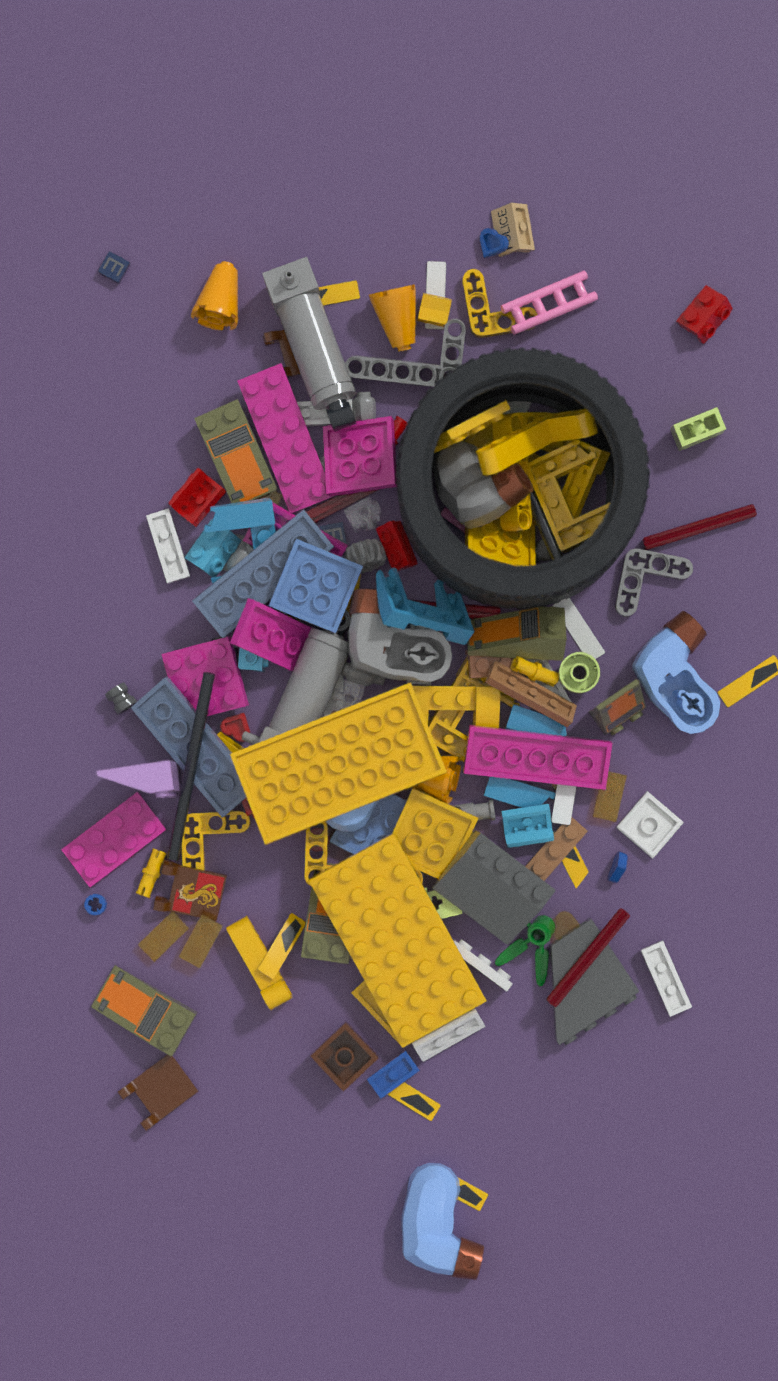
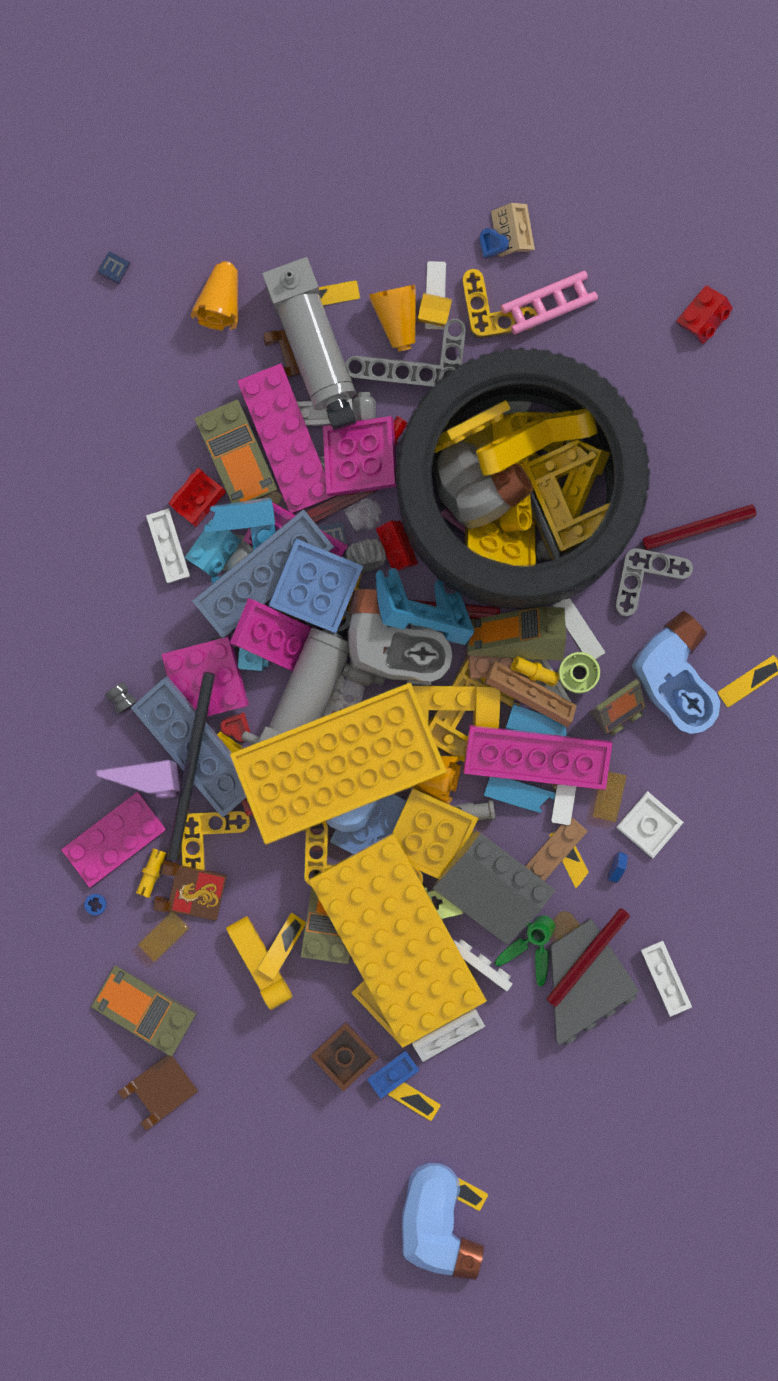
(201, 941): clear yellow plate -> none
(527, 825): medium azure bracket -> none
(698, 429): yellowish green brick -> none

